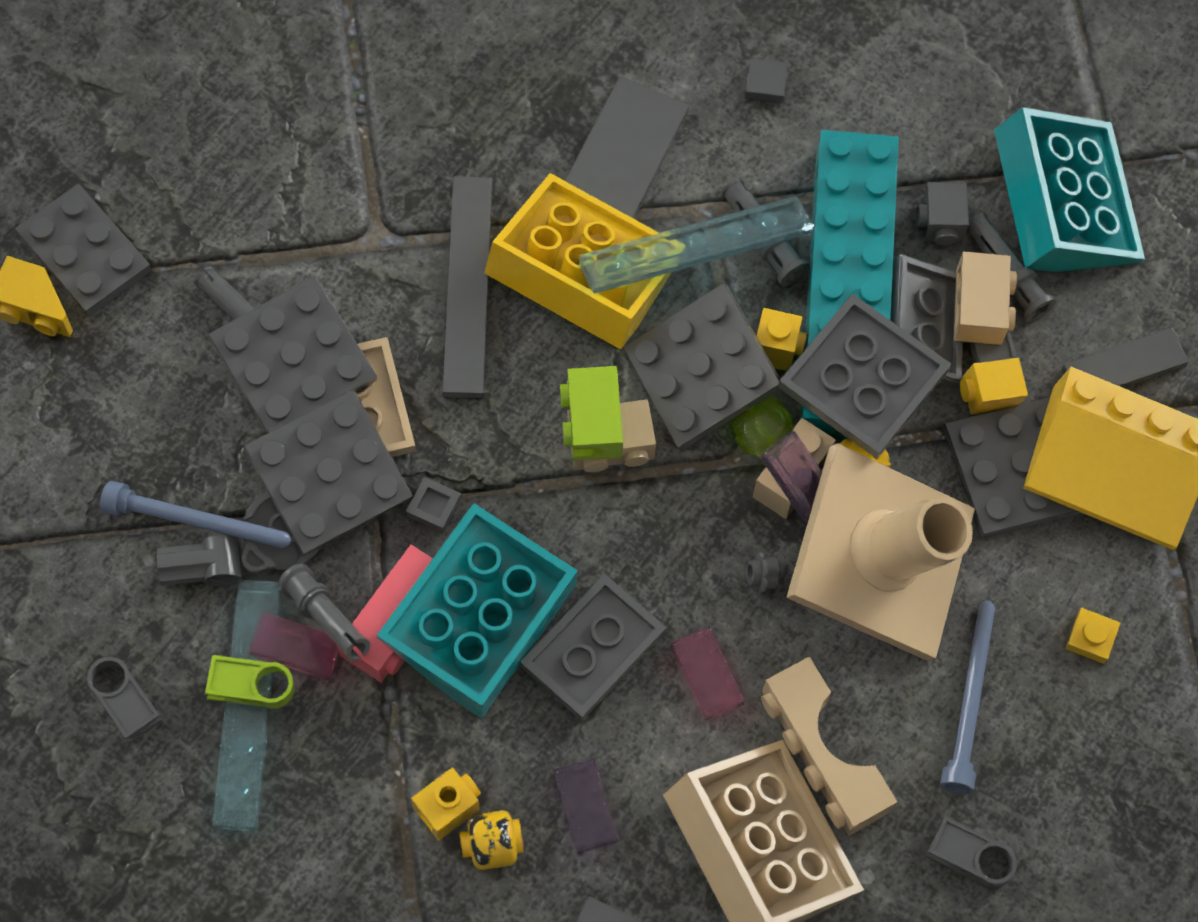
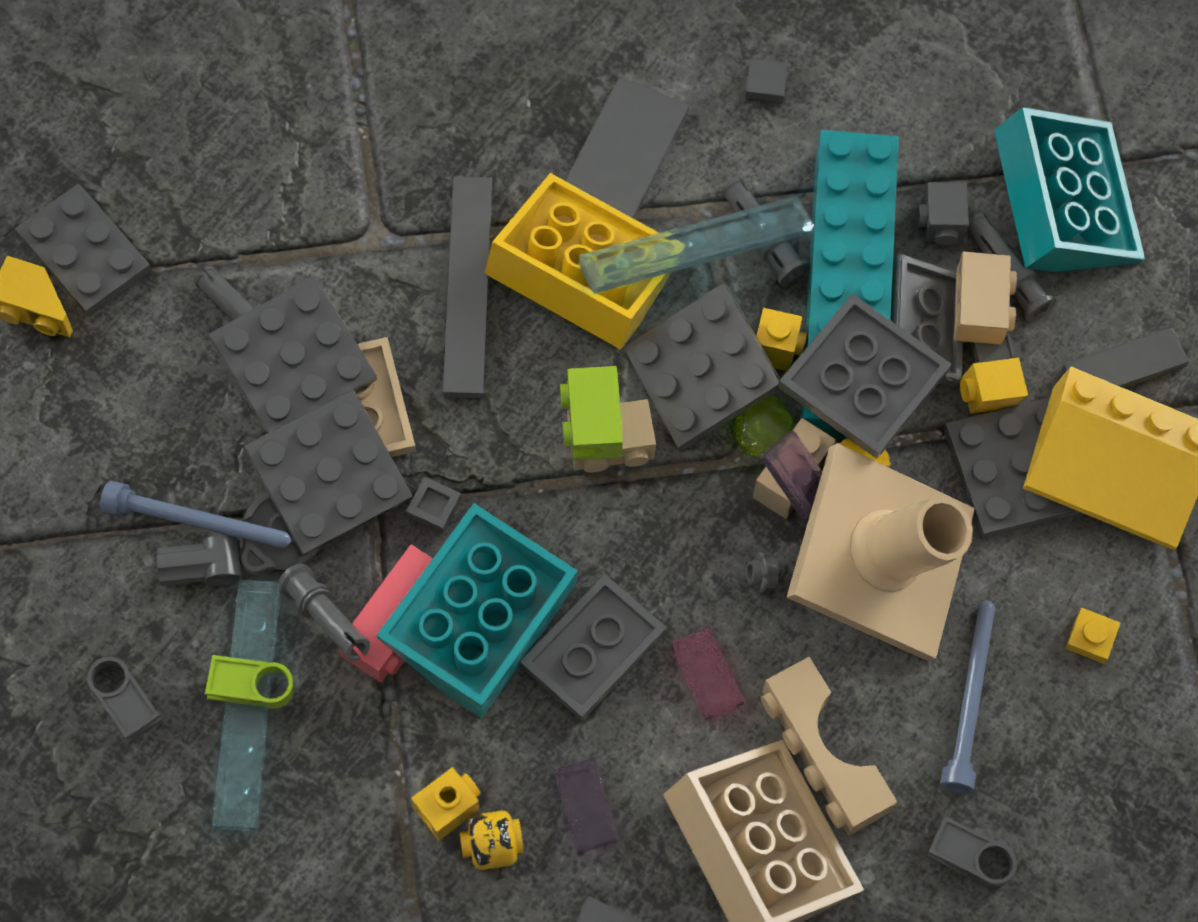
(294, 646): clear pink tile -> none

